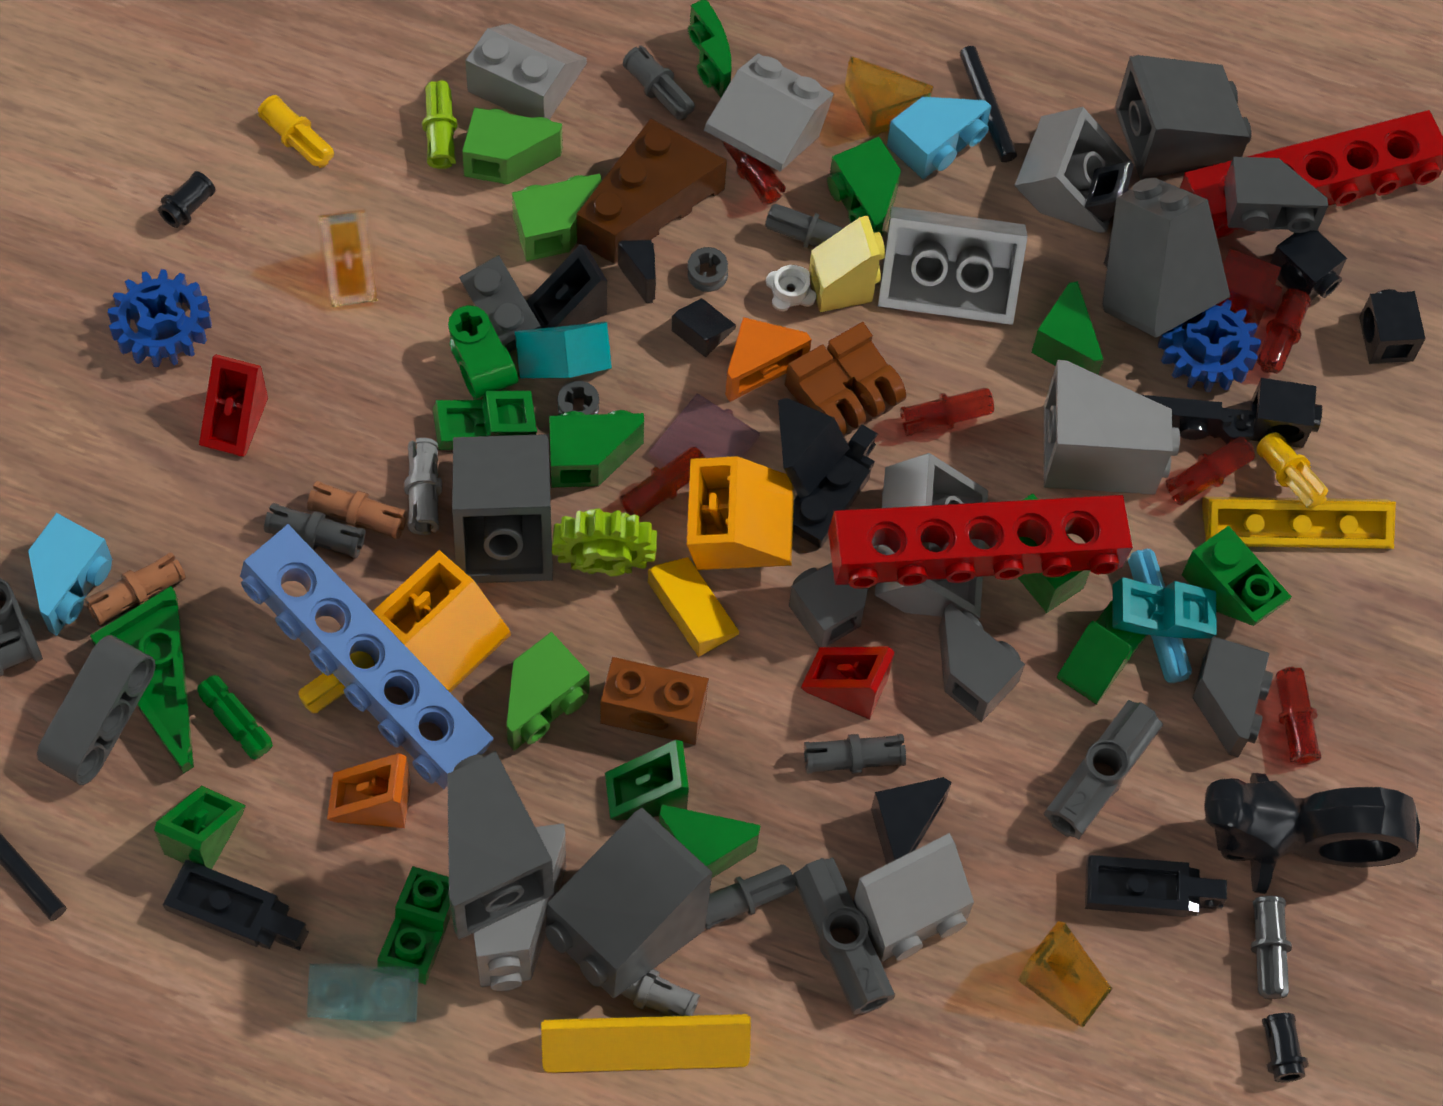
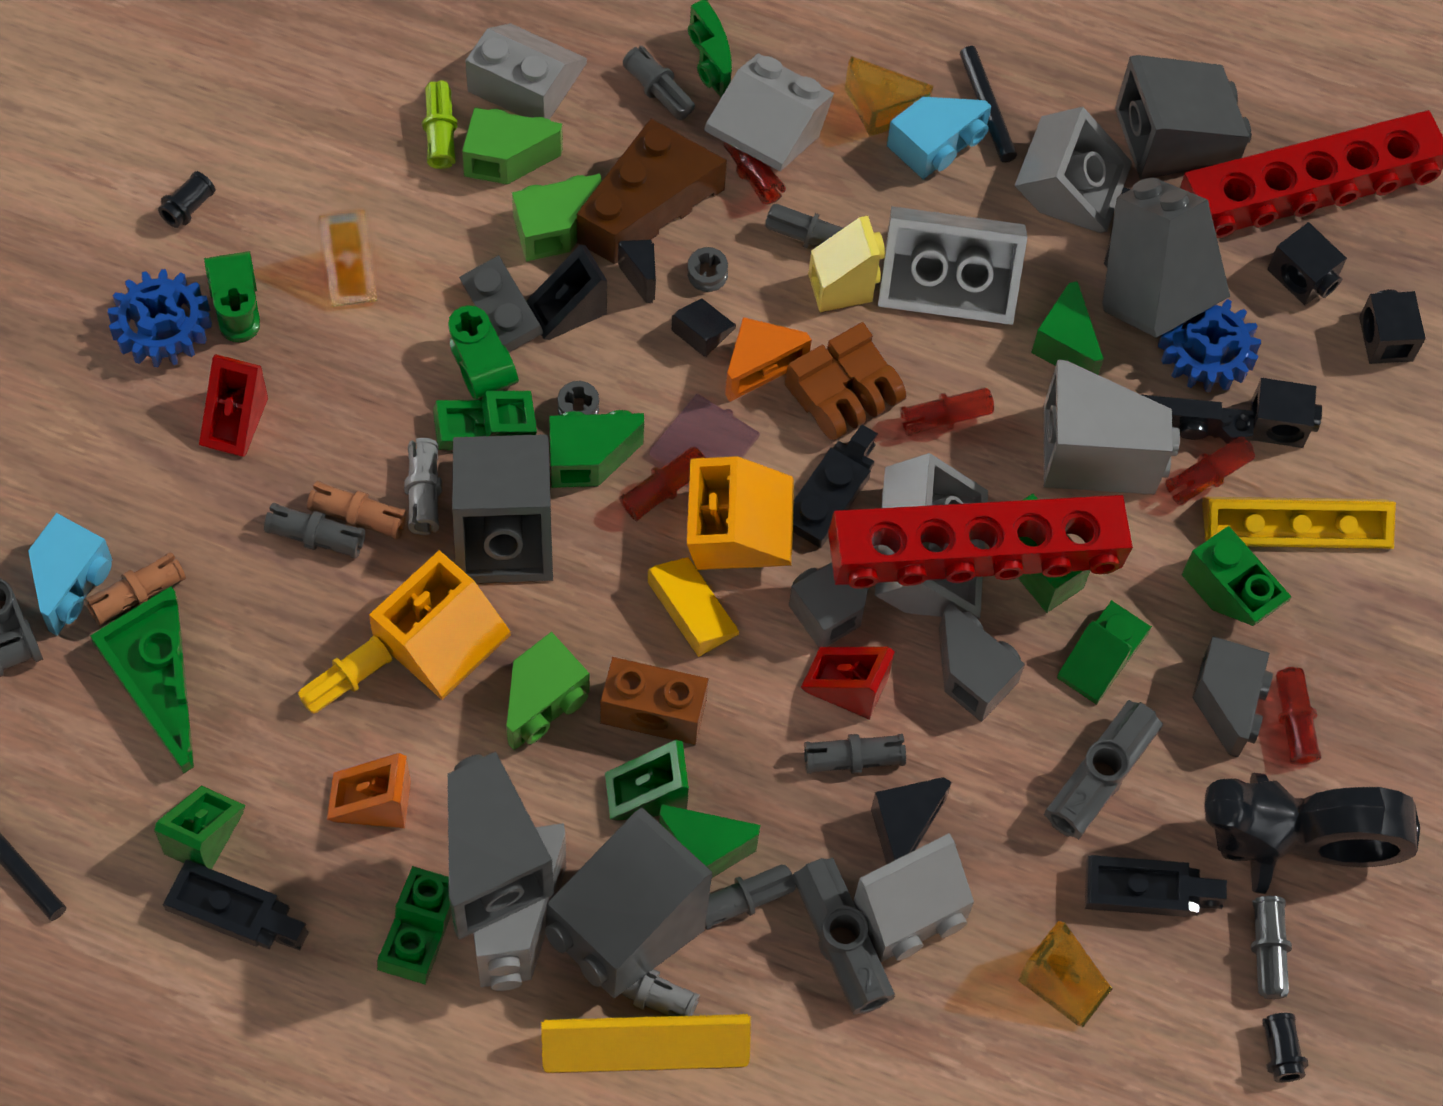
(96, 710): dark grey beam -> none
(233, 294): none -> green piece
(234, 717): green axle -> none
(292, 559): medium blue brick -> none
(295, 131): yellow axle -> none
(362, 992): clear light blue slope -> none
(563, 351): teal slope -> none
(604, 542): lime gear -> none
(790, 276): white plate -> none
(809, 444): black slope -> none
(865, 182): green slope -> none
(1105, 188): black slope -> none
(1169, 650): medium azure axle -> none
(1170, 611): teal slope -> none
(1251, 285): clear red brick -> none
(1271, 196): dark grey slope -> none
(1283, 331): clear red axle -> none
(1292, 470): yellow axle -> none

